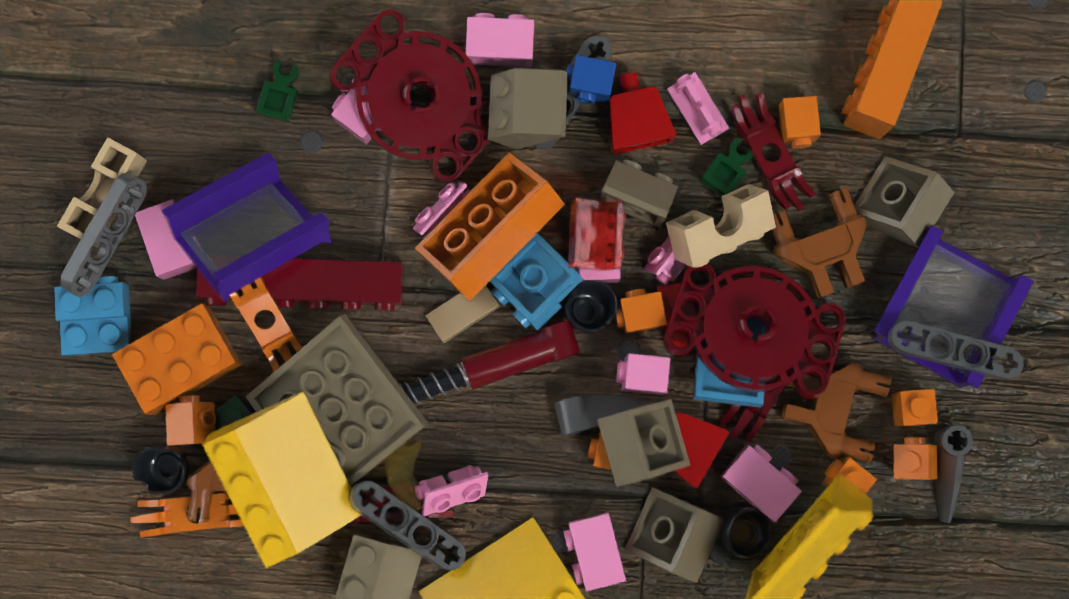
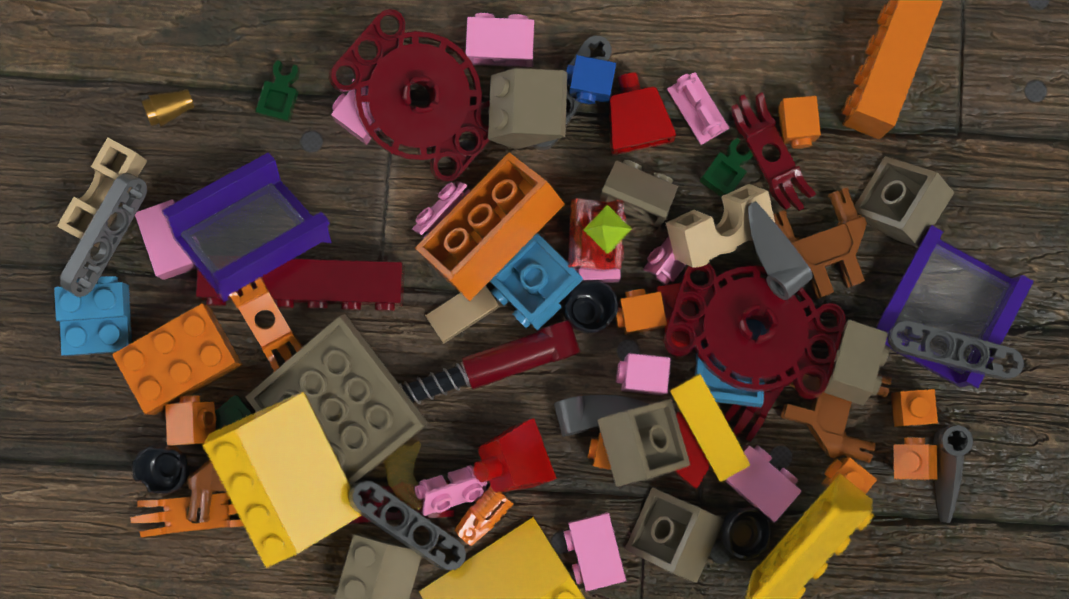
(167, 106): none -> pearl gold cone
(483, 516): none -> orange hinge
(515, 459): none -> red torso
(607, 229): none -> lime slope
(709, 427): none -> yellow tile
(779, 257): none -> dark grey piece
(858, 362): none -> dark tan brick

